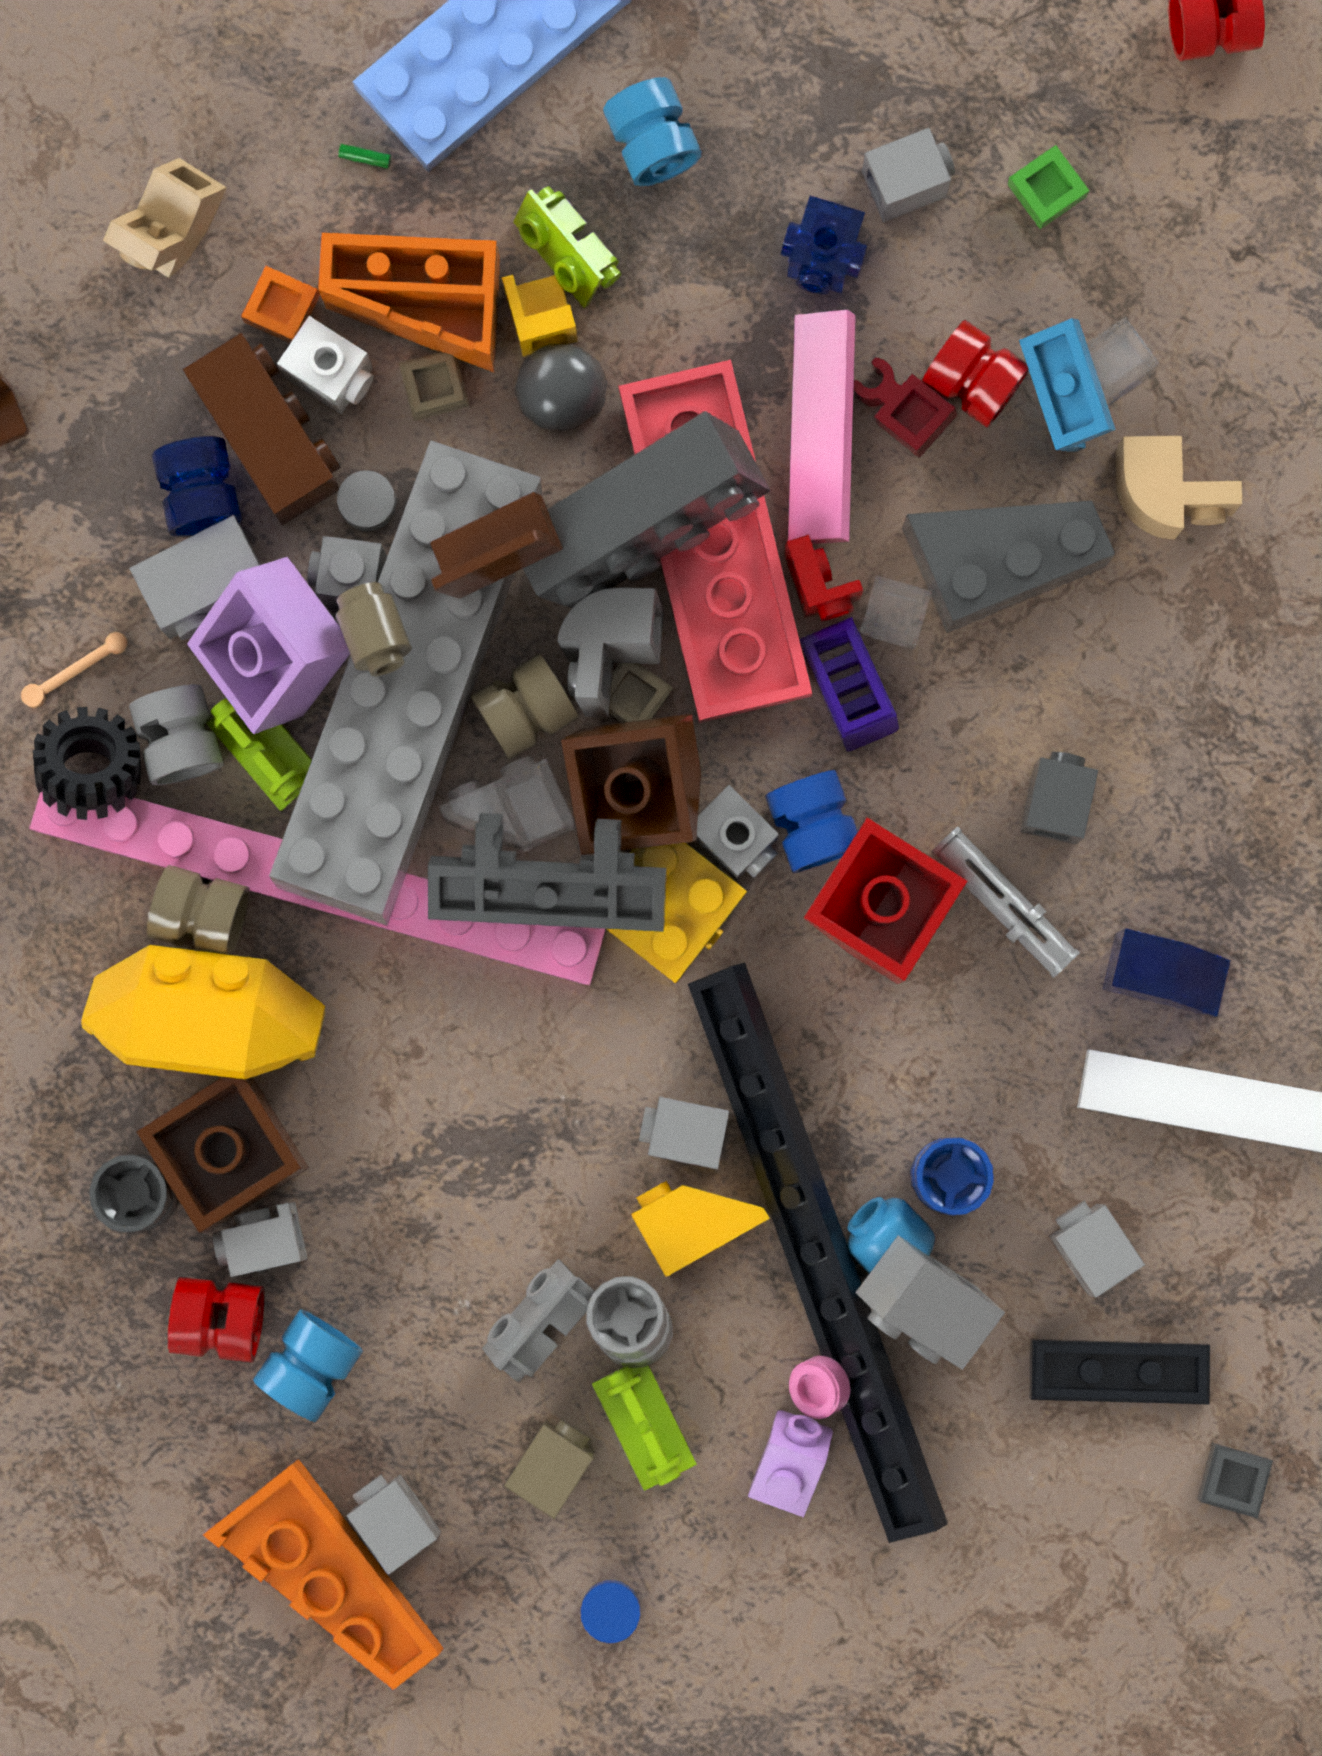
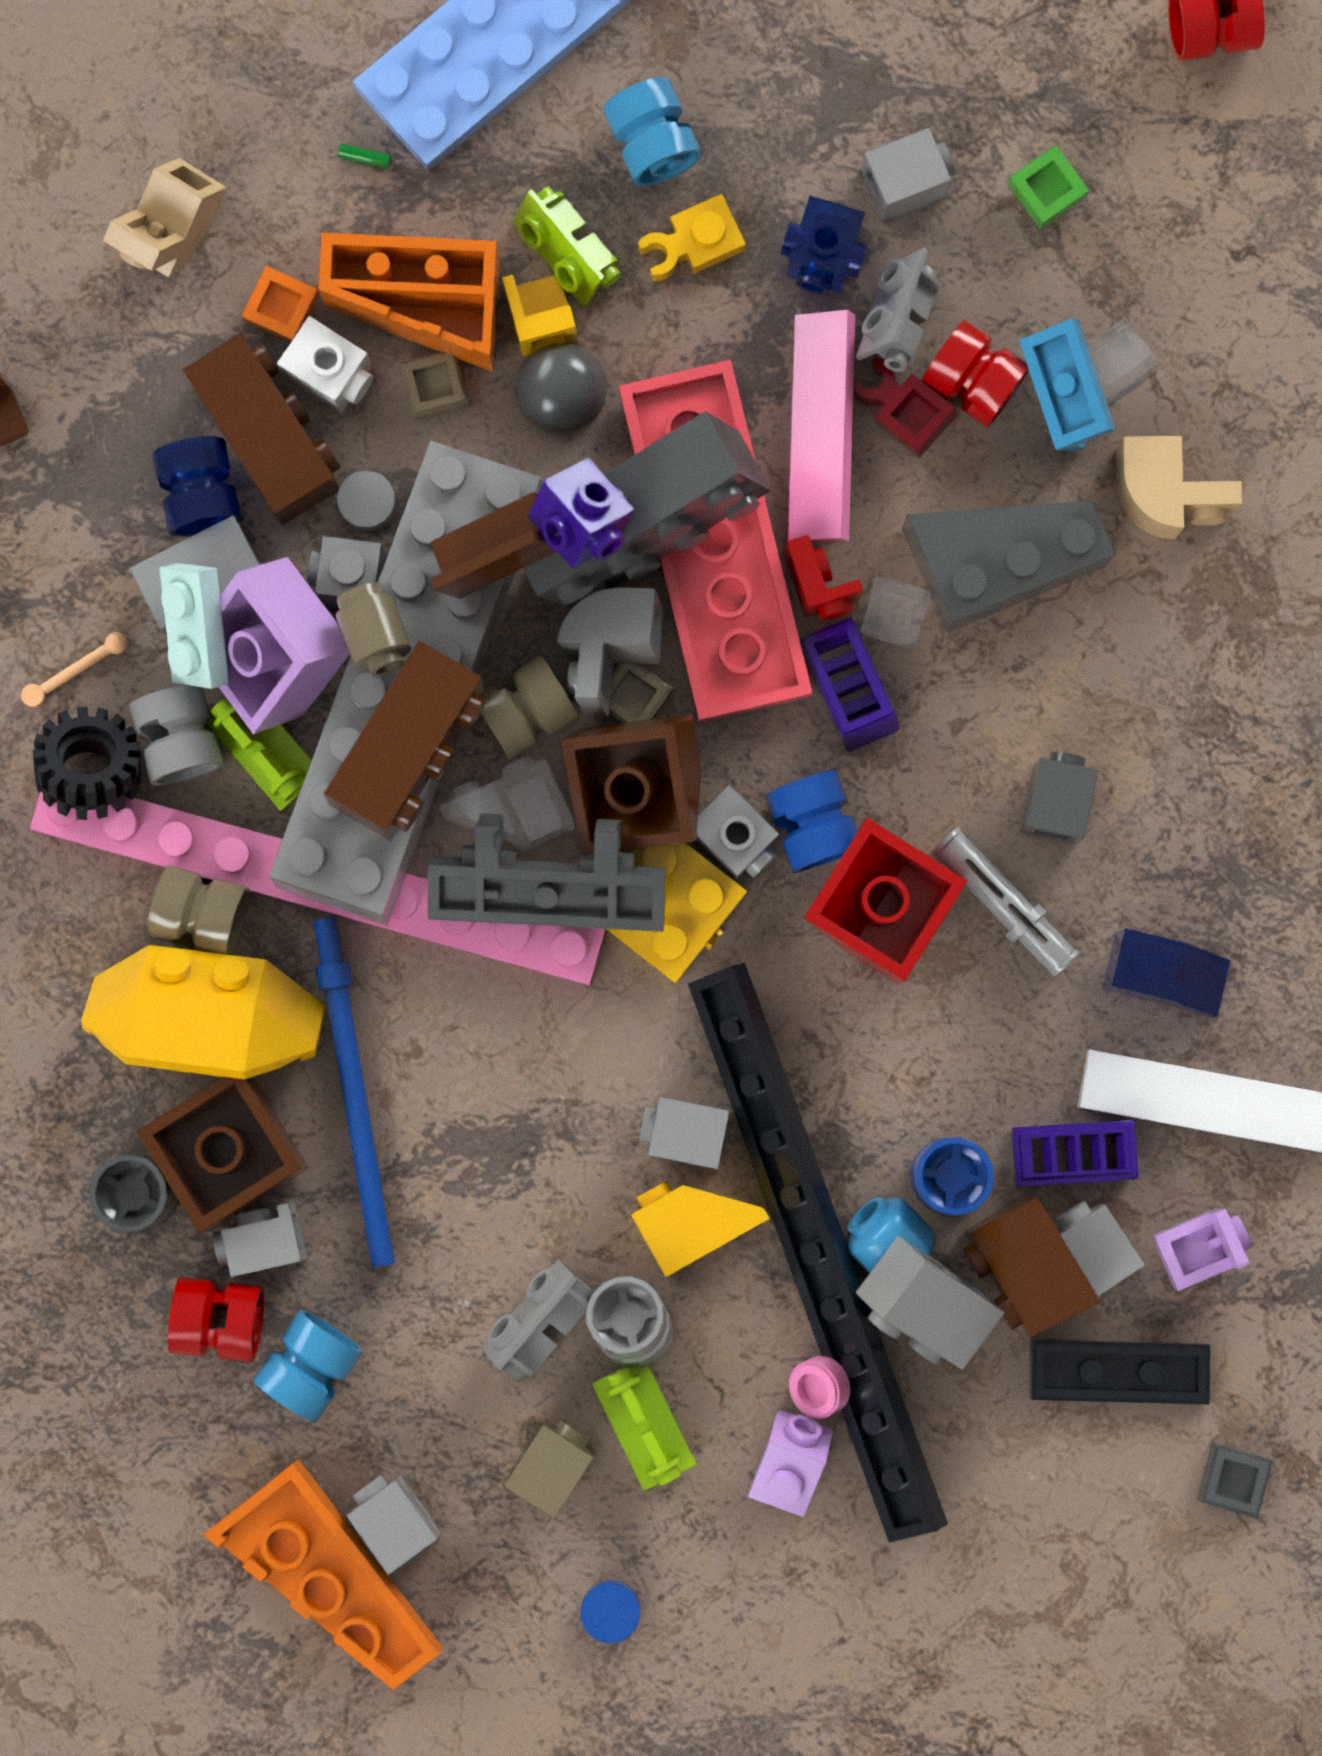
(194, 625): none -> light aqua plate
(334, 978): none -> blue bar
(406, 742): none -> reddish brown brick
(581, 514): none -> dark purple brick
(701, 236): none -> yellow plate
(904, 291): none -> light grey hinge
(1029, 1266): none -> reddish brown slope
(1125, 1150): none -> dark purple slope
(1202, 1247): none -> lavender bracket

